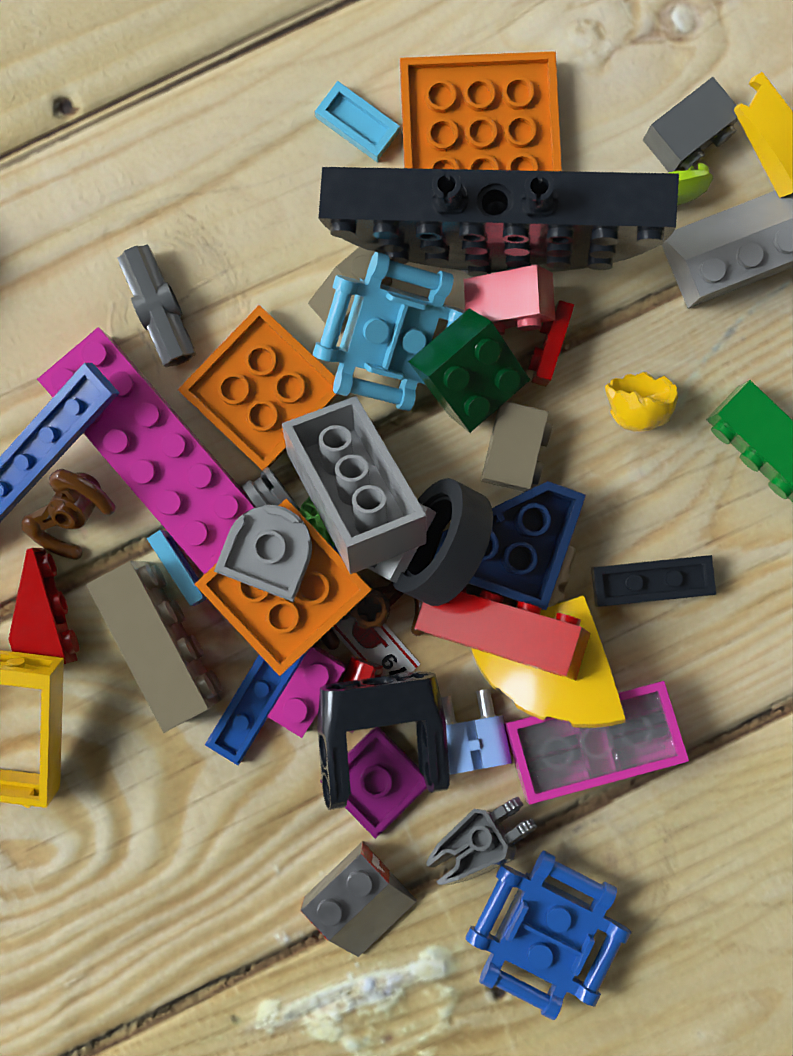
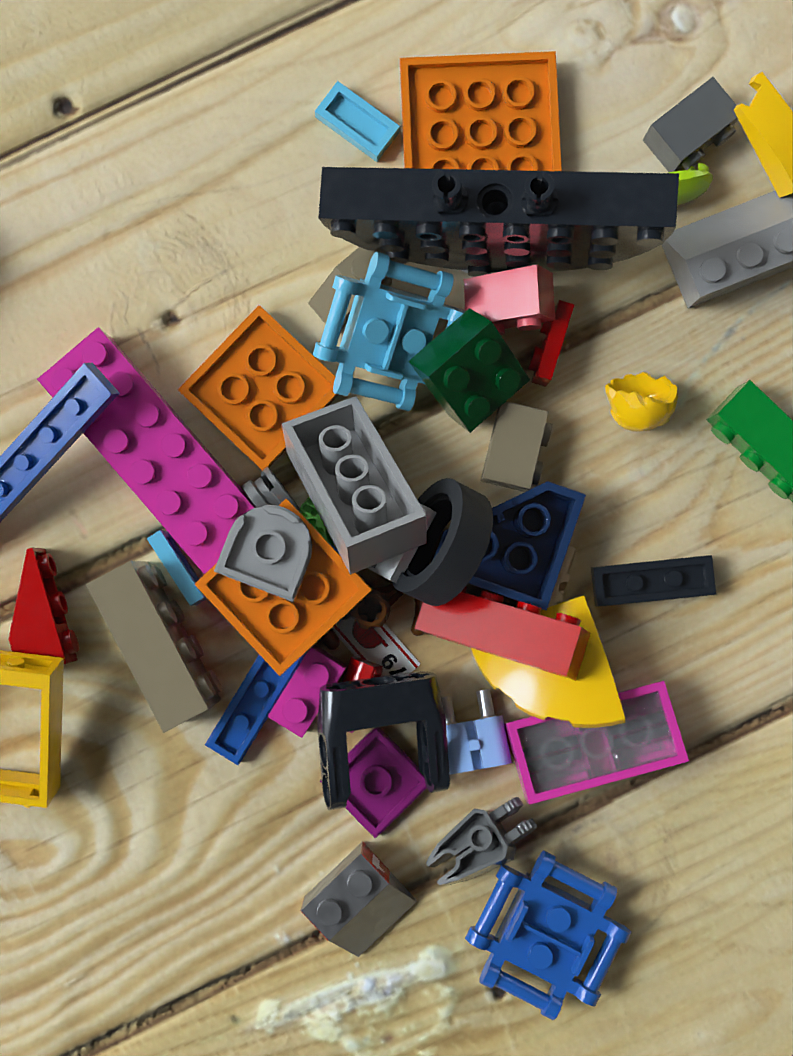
(69, 508): reddish brown piece -> none
(156, 305): dark grey piece -> none

